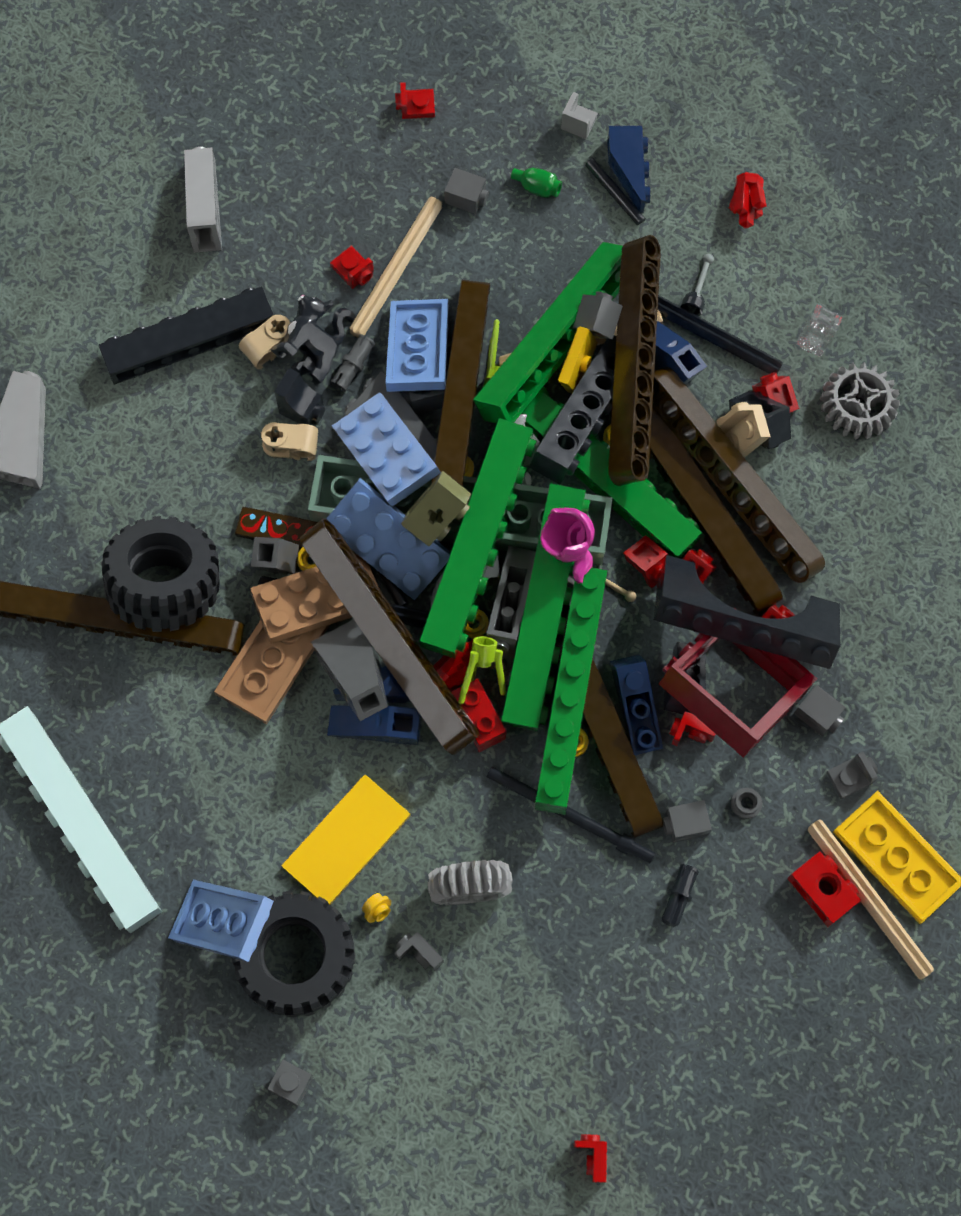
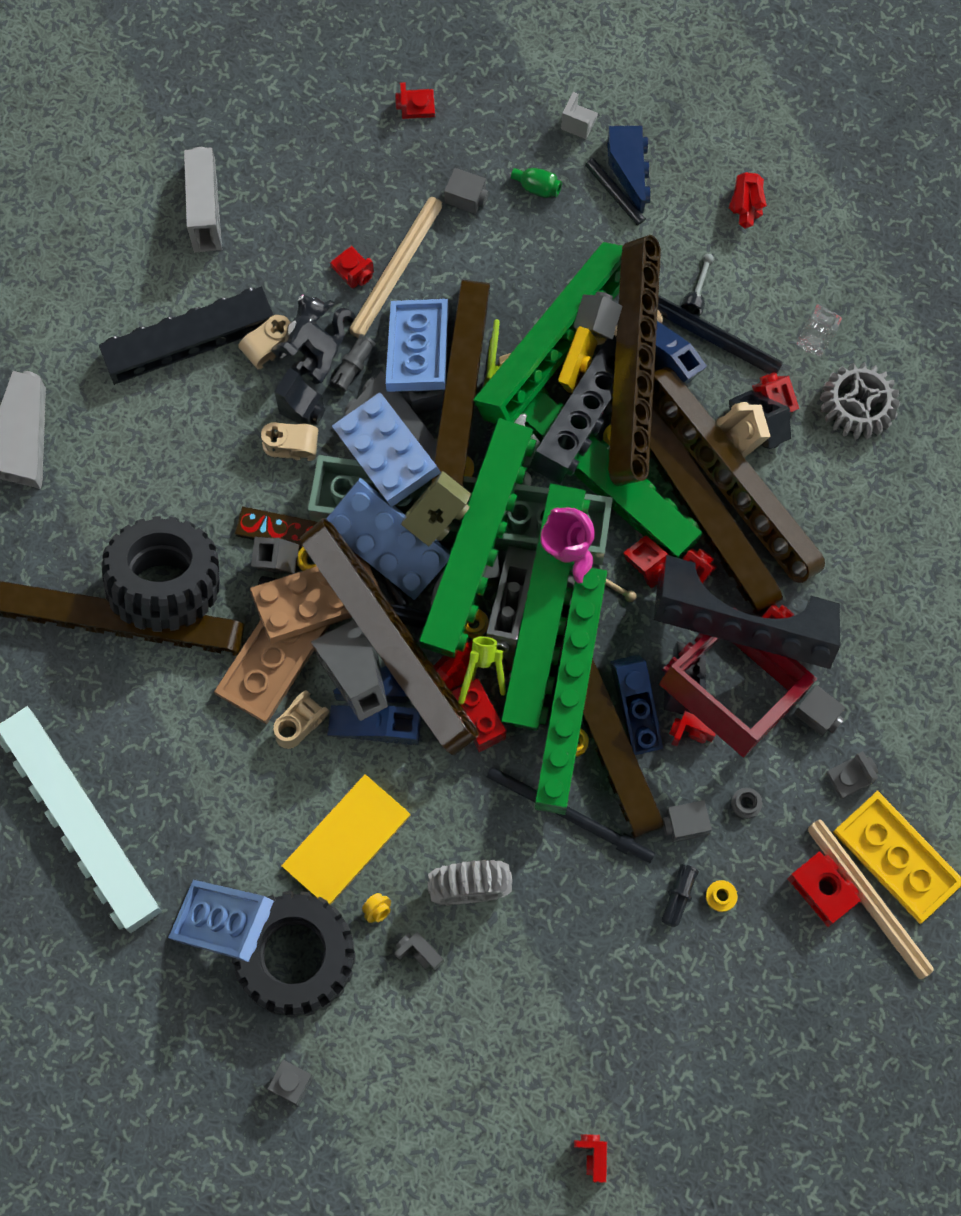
(303, 716): none -> tan piece
(714, 902): none -> yellow plate

